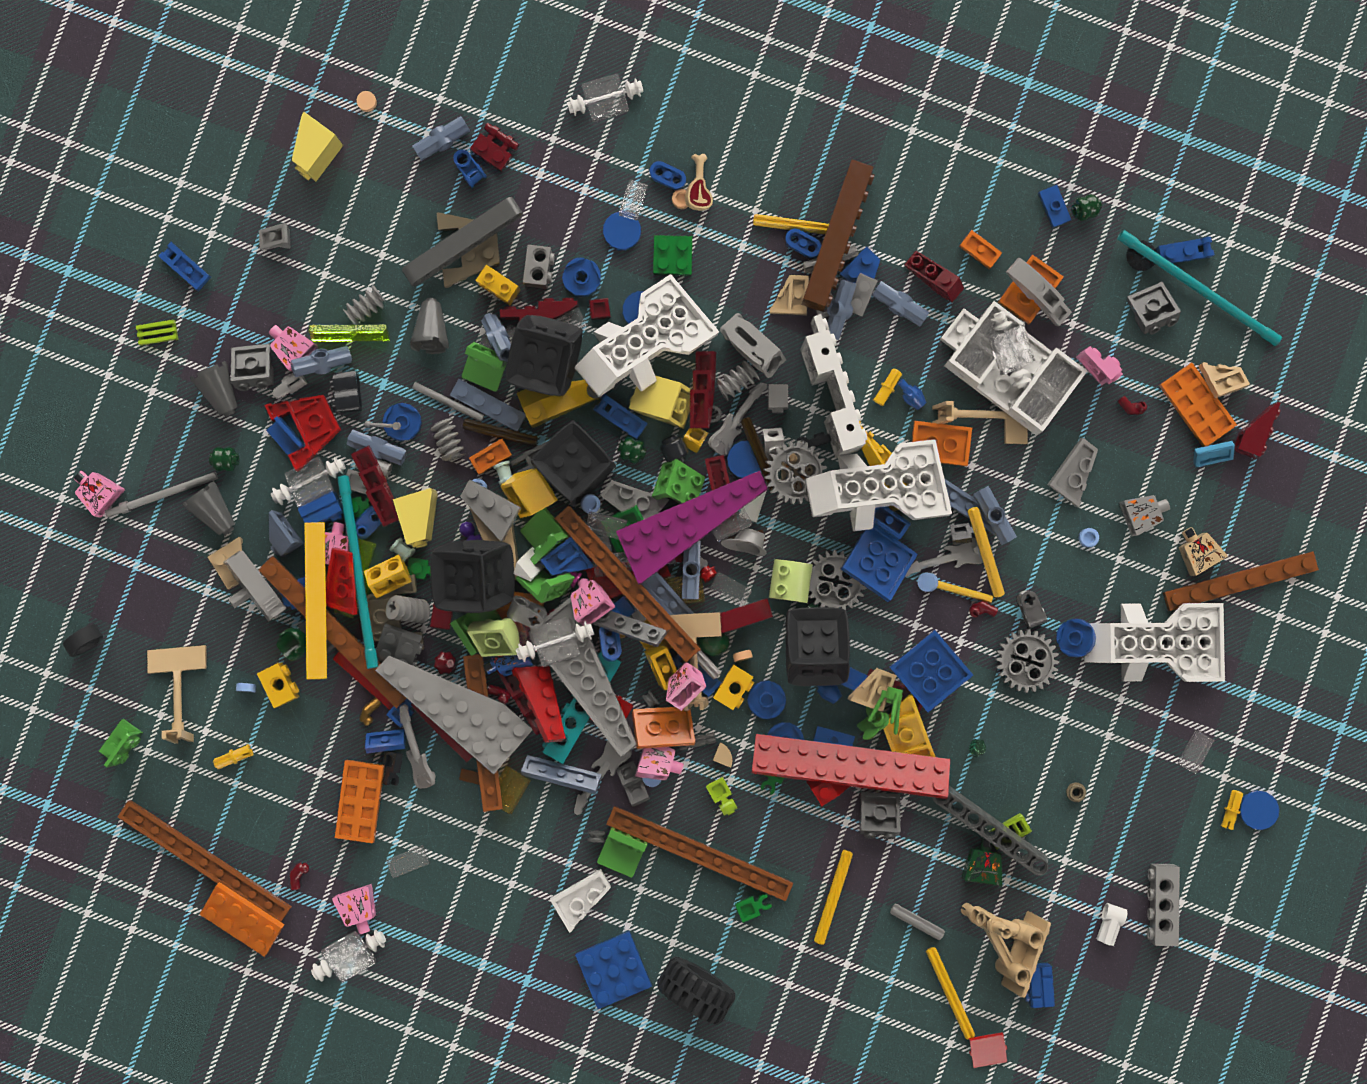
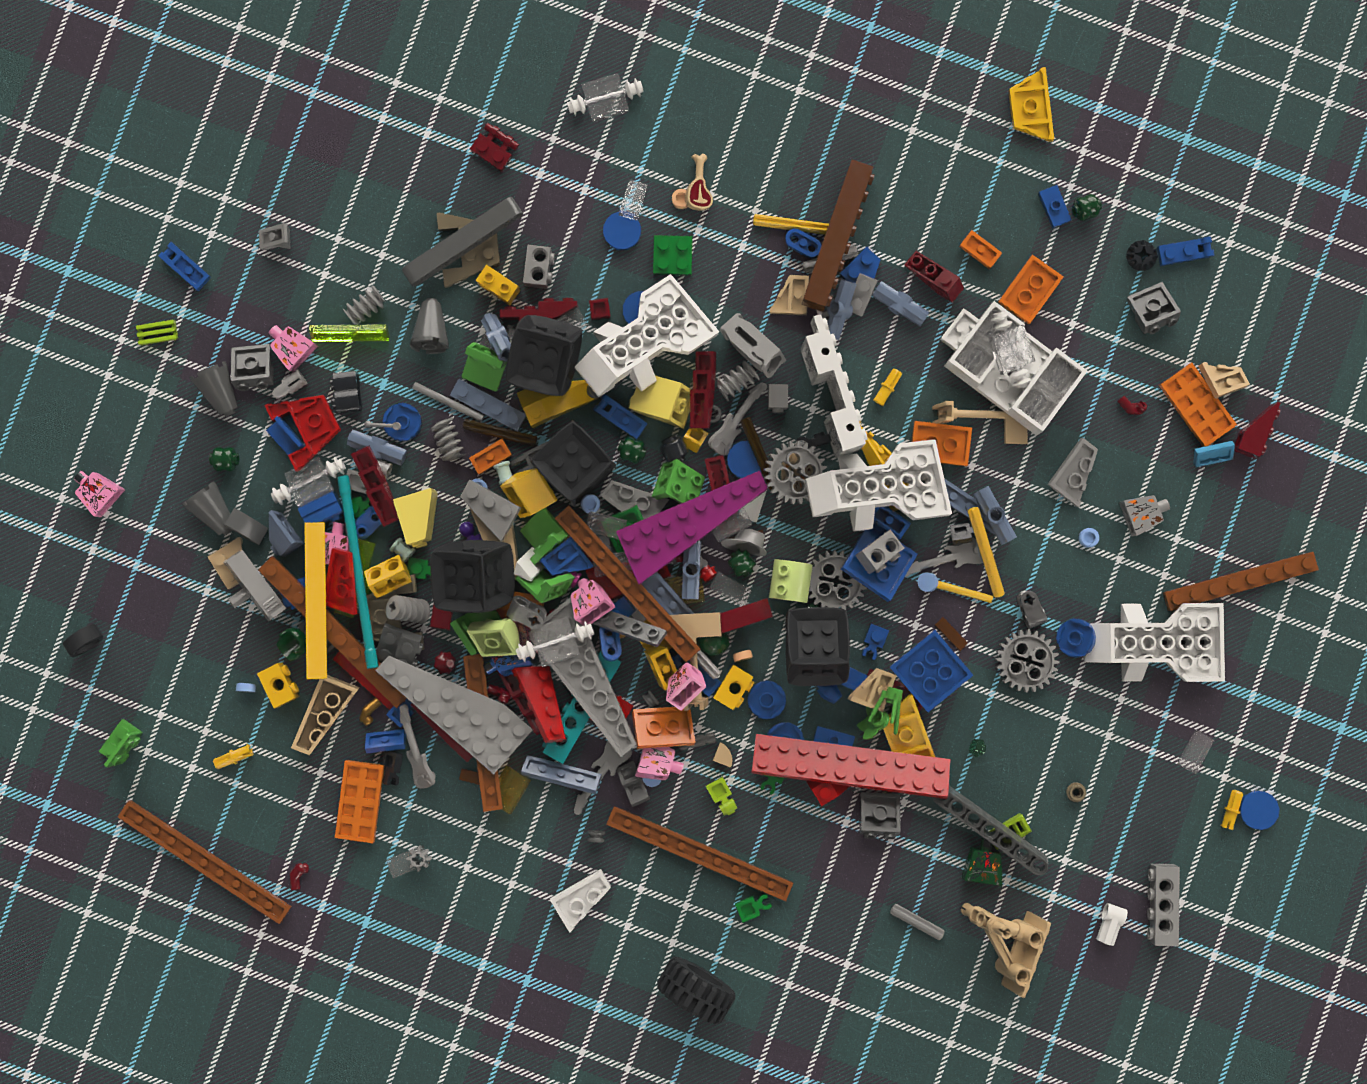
(126, 506): light grey bar -> none
(176, 661): tan piece -> none
(241, 919): orange plate -> none
(246, 526): none -> dark grey slope
(314, 148): light yellow slope -> none
(320, 361): sand blue piece -> none
(324, 708): none -> tan wedge
(348, 956): clear plate -> none
(356, 907): bright pink torso -> none
(366, 101): light nougat tile -> none
(423, 854): none -> light grey gear
(441, 138): sand blue piece -> none
(470, 170): blue piece -> none
(591, 282): blue plate -> none
(613, 970): blue plate -> none
(622, 852): bright green bracket -> none
(668, 175): blue plate -> none
(741, 563): none -> dark green piece
(772, 442): white bracket -> none
(833, 897): yellow axle -> none
(876, 638): none -> blue plate
(880, 552): none -> light grey brick
(912, 395): blue piece -> none
(950, 993): yellow axle -> none
(955, 638): none -> reddish brown window
(982, 607): dark red arm -> none
(988, 1050): piece -> none
(1031, 106): none -> yellow wing
(1039, 290): light grey slope -> none
(1041, 987): blue brick -> none
(1103, 370): bright pink plate -> none
(1200, 552): tan torso -> none
(1265, 332): teal piece -> none

